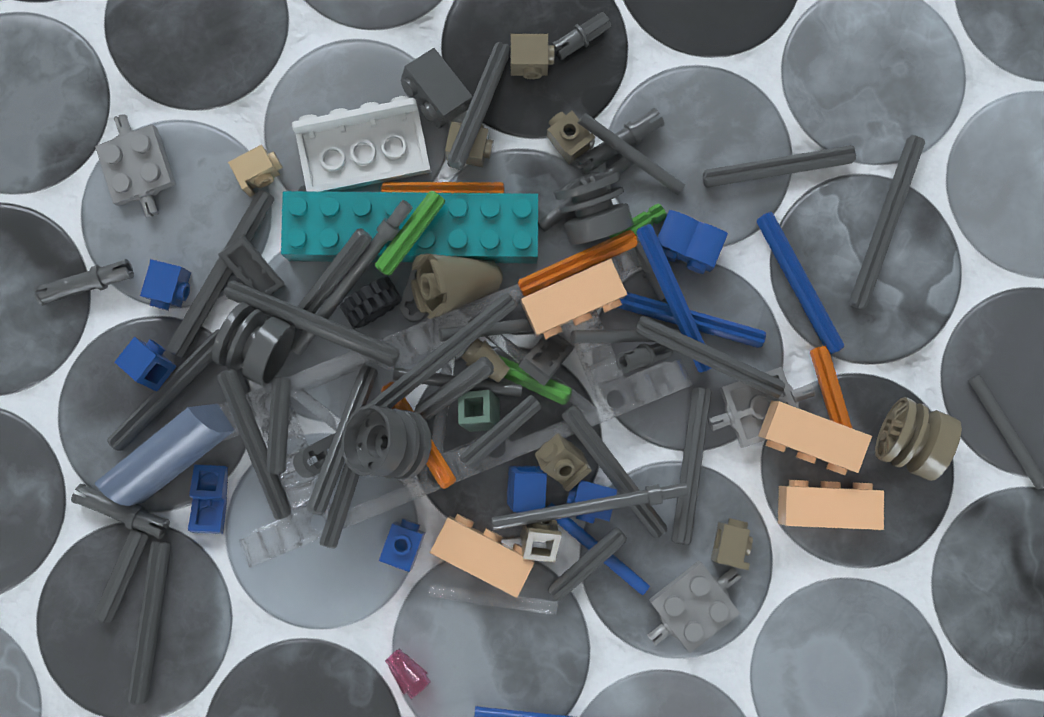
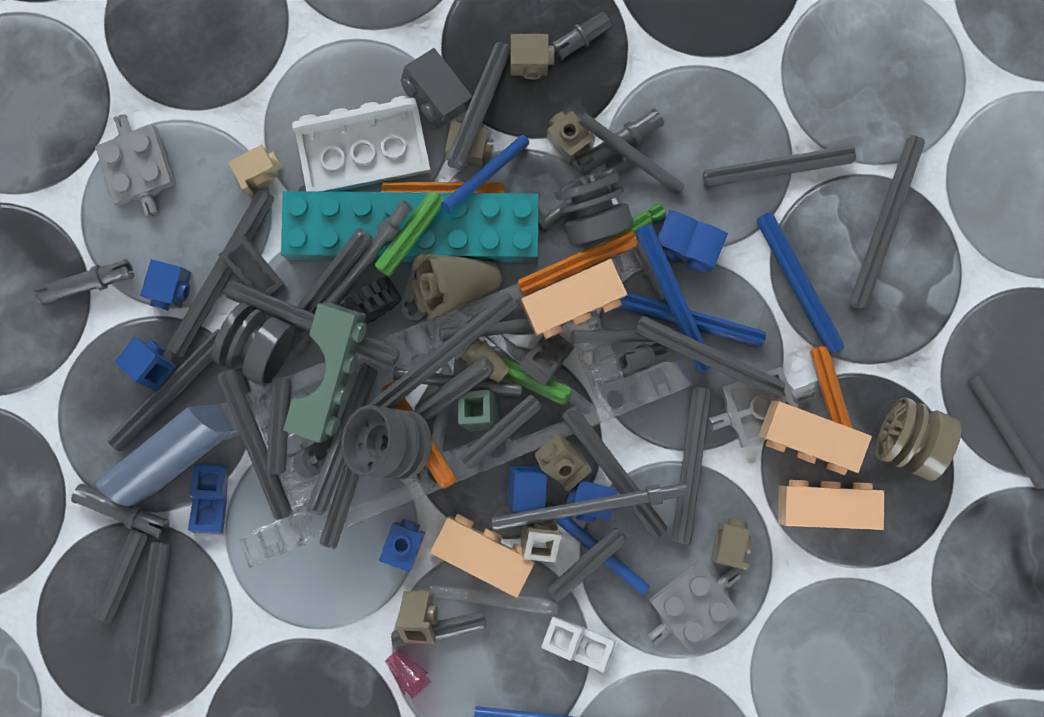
(337, 334): none -> sand green arch
(417, 617): none -> dark tan brick
(448, 628): none -> dark grey axle
(484, 174): none -> blue bar
(578, 644): none -> white slope

